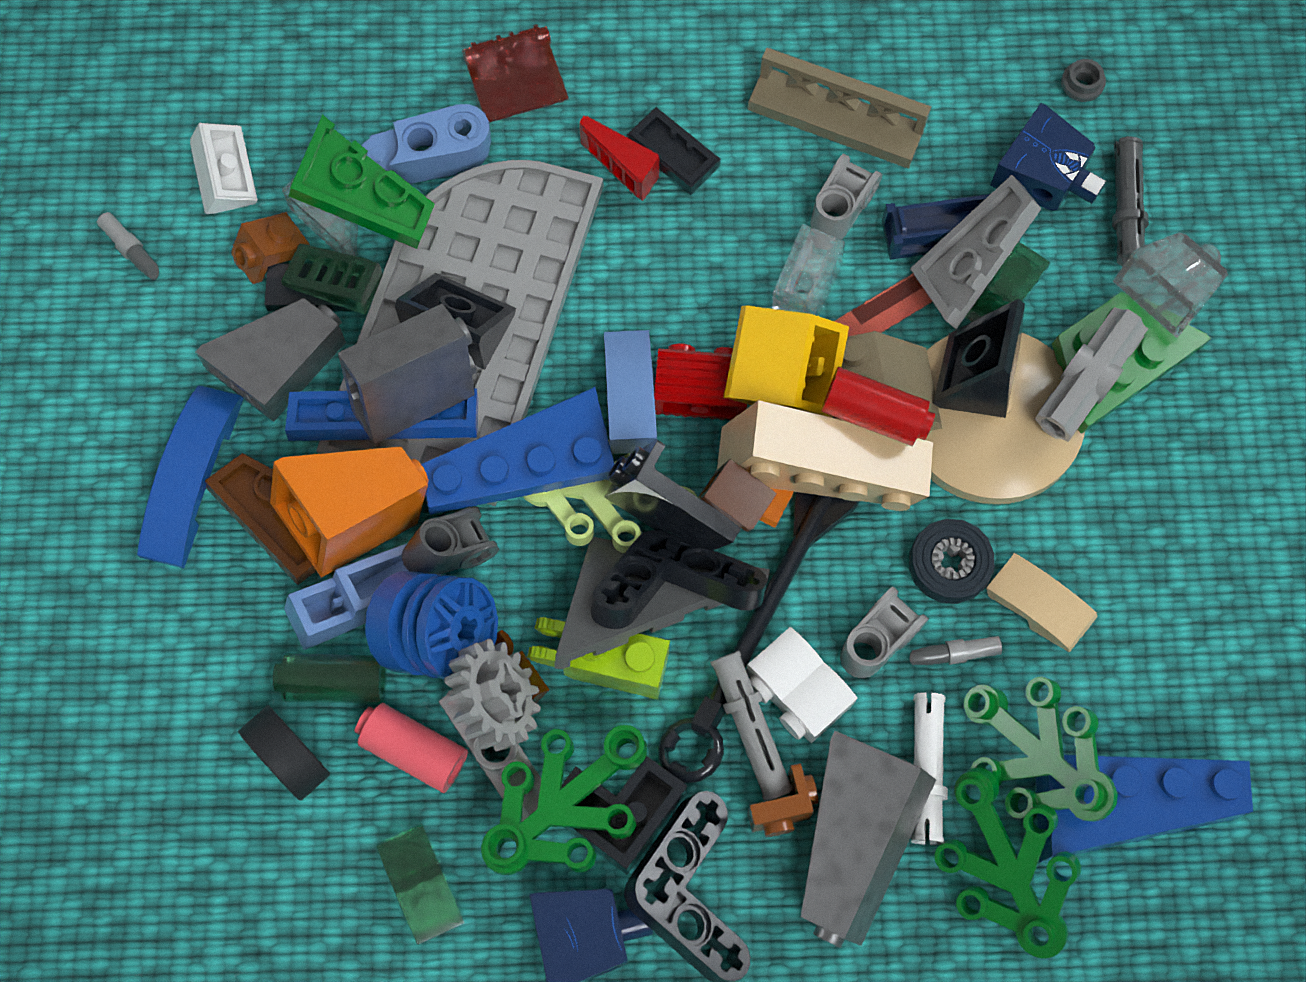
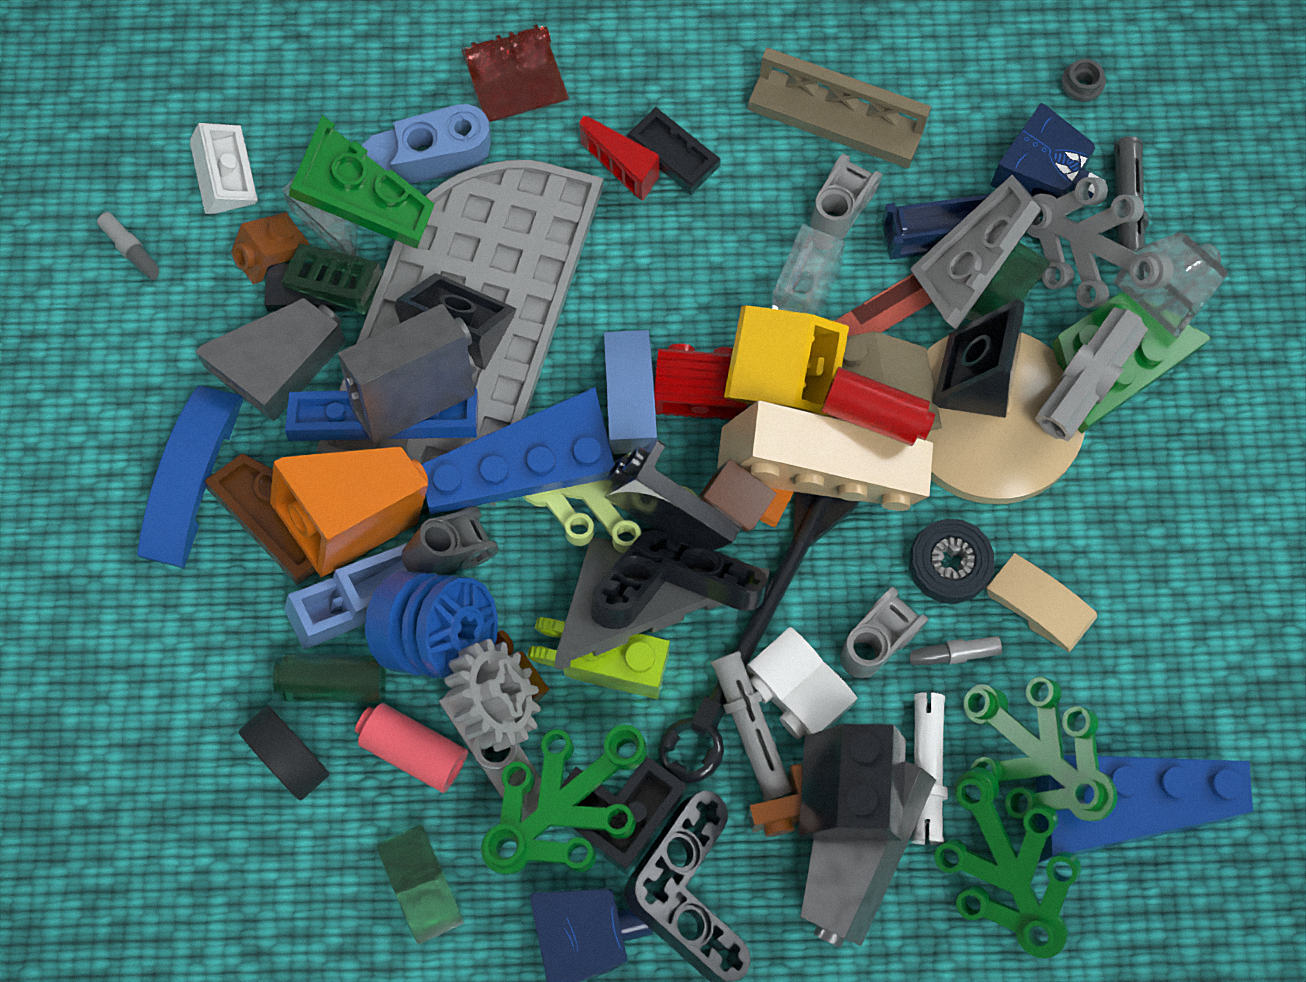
(853, 783): none -> black slope
(1086, 240): none -> light grey plant

